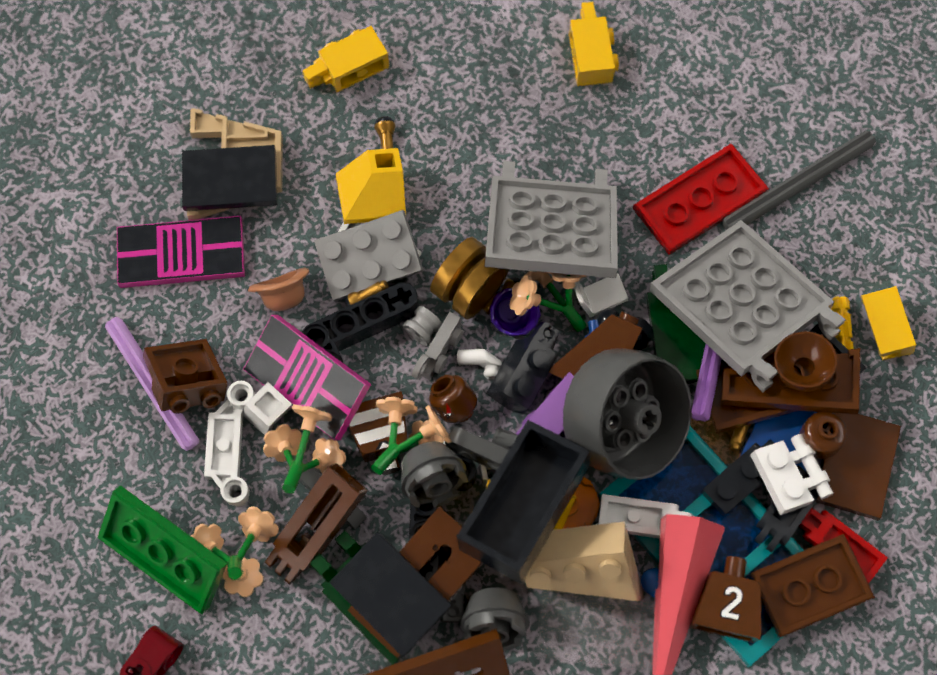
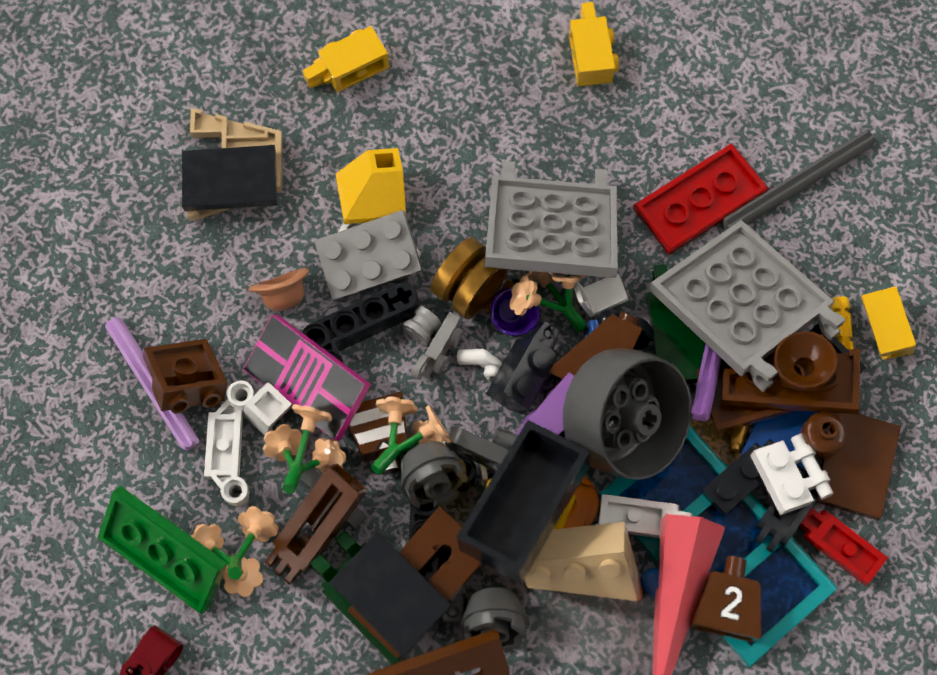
(180, 252): black tile -> none
(360, 295): pearl gold piece -> none
(385, 127): pearl gold piece -> none
(453, 398): reddish brown head -> none
(812, 586): reddish brown tile -> none

